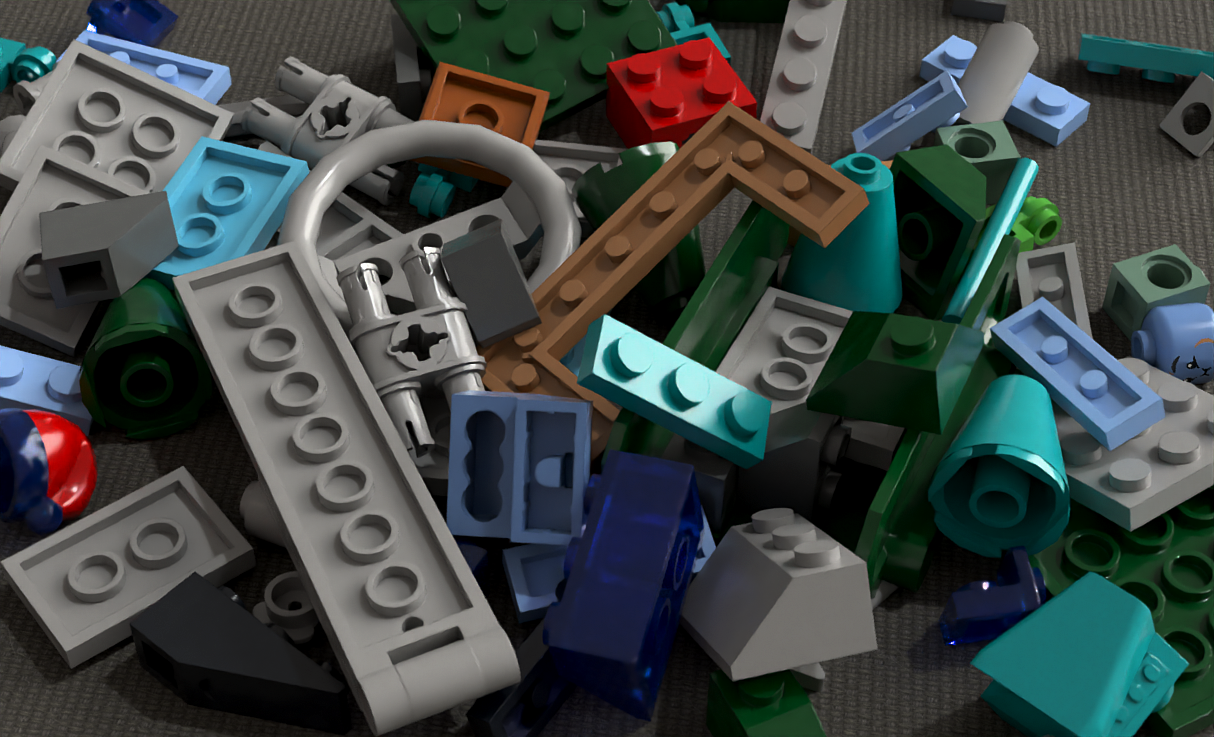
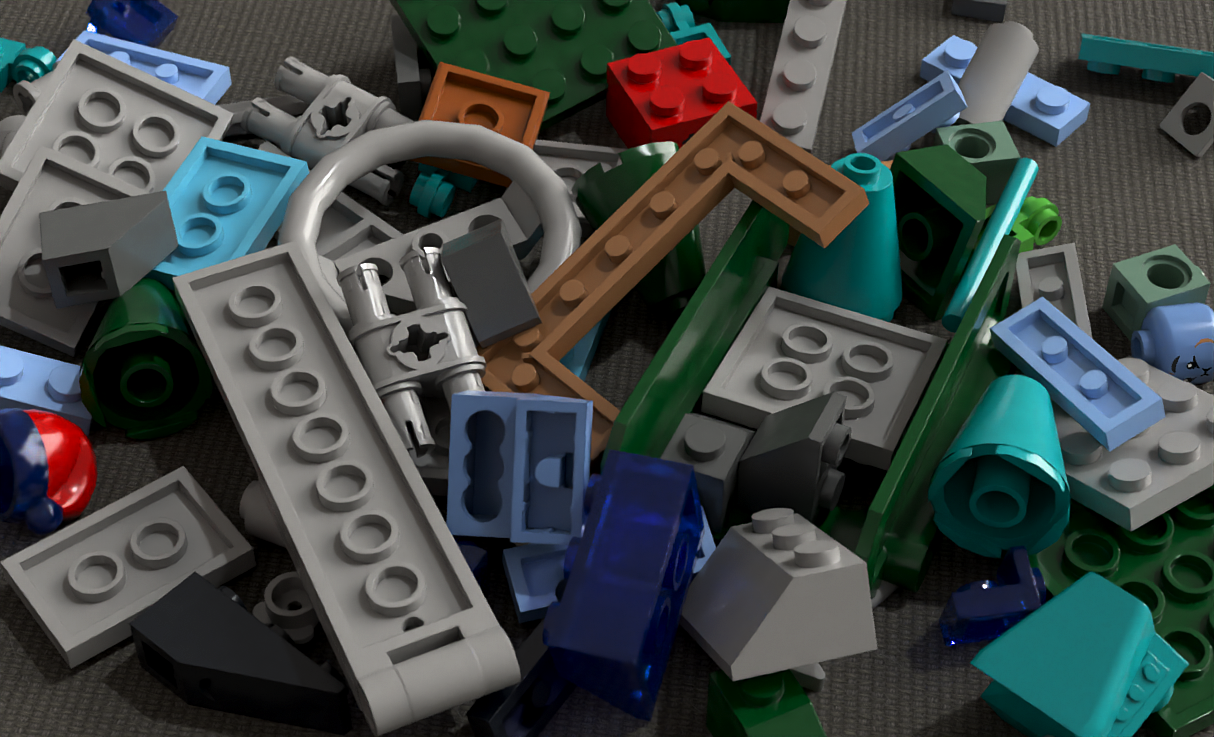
(674, 392): teal plate -> none
(896, 371): dark green slope -> none

